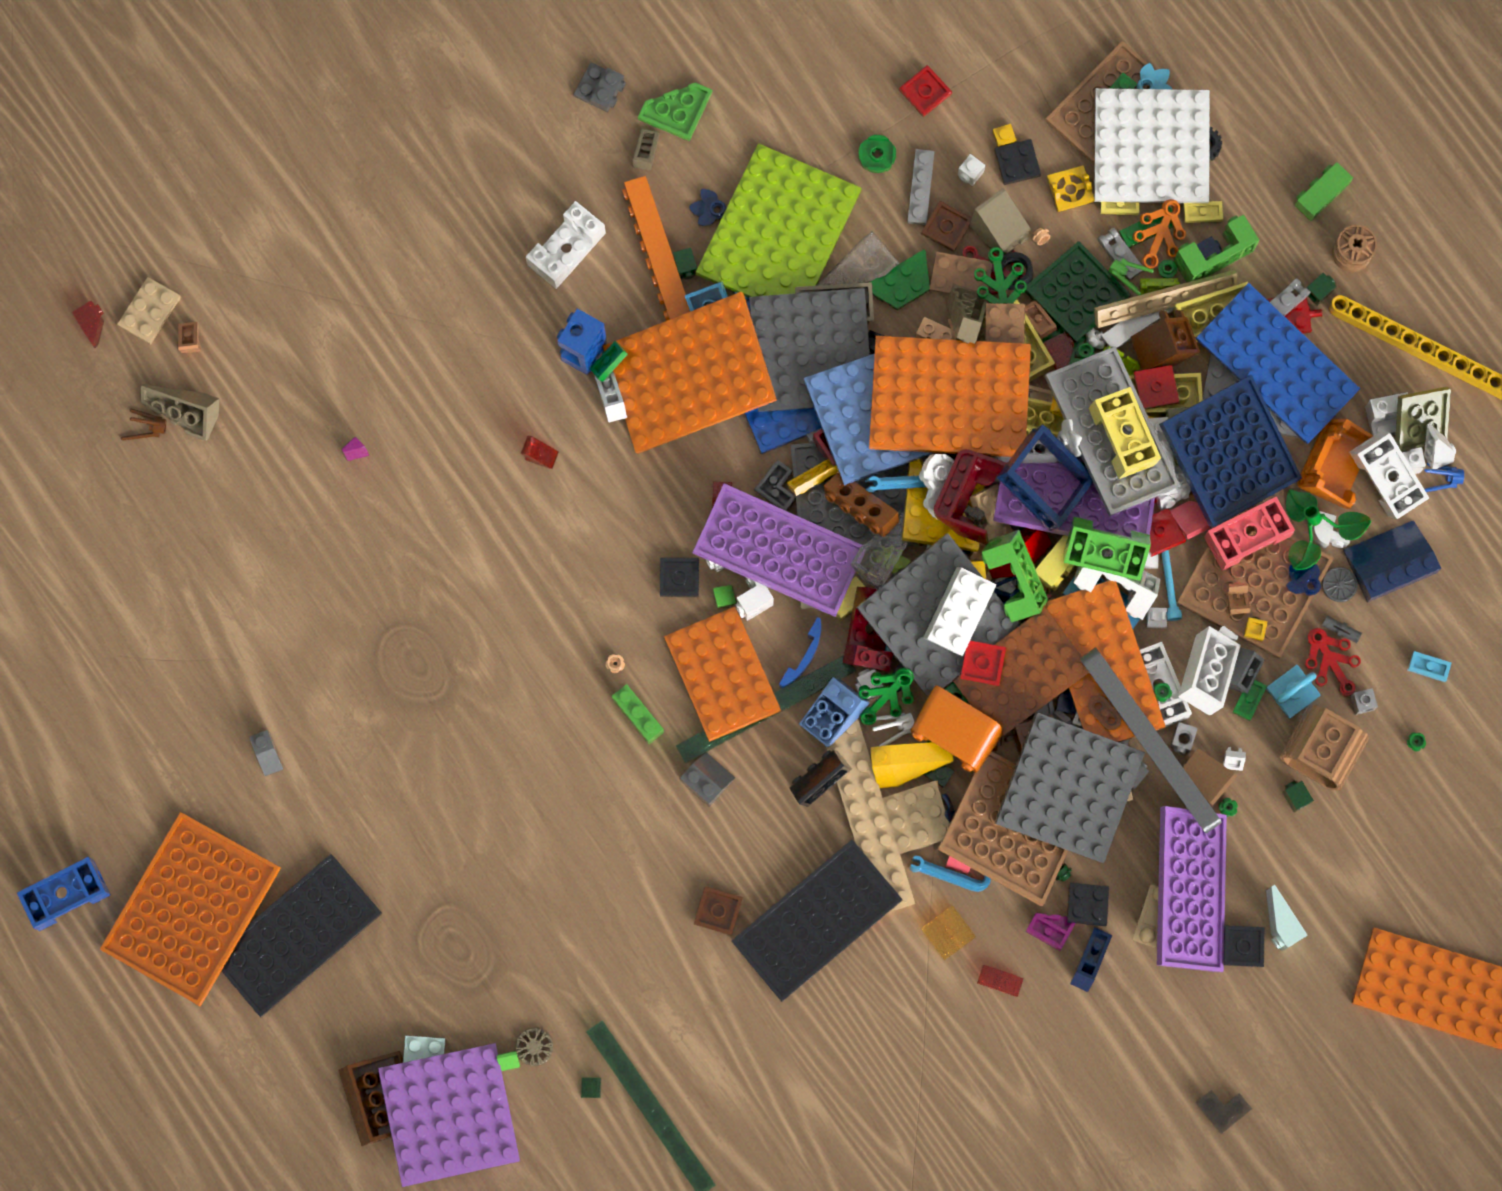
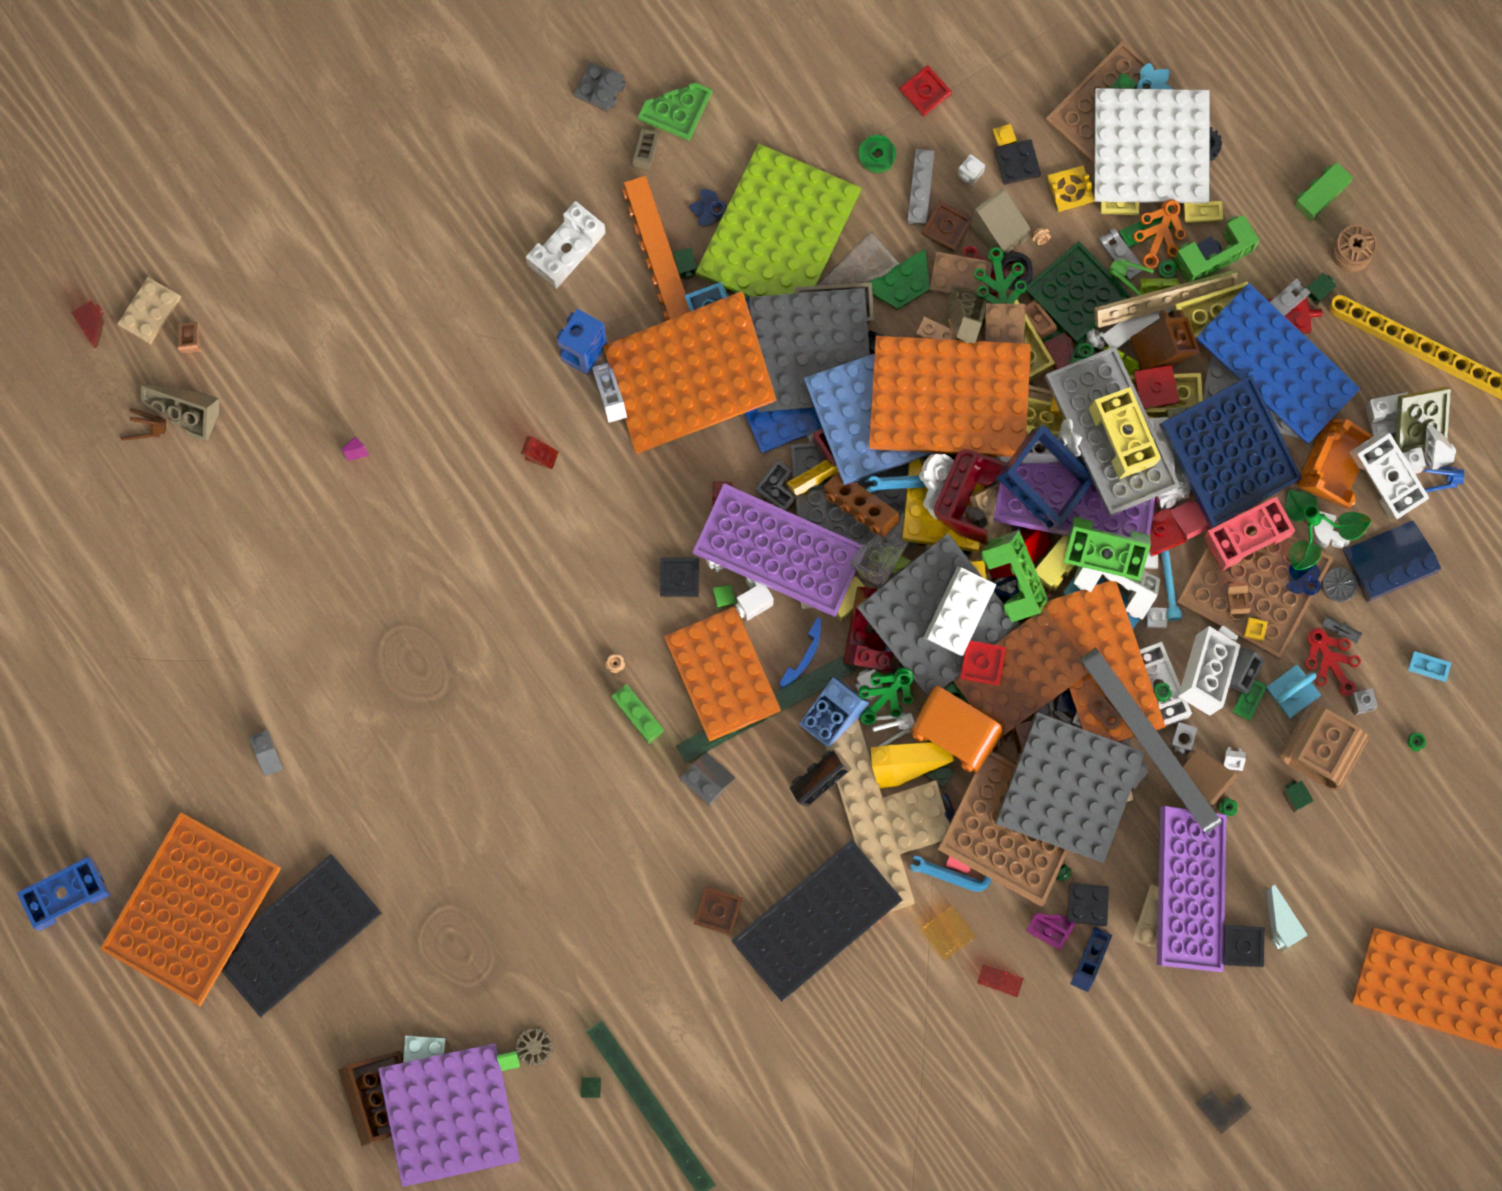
(608, 361): green plate -> none

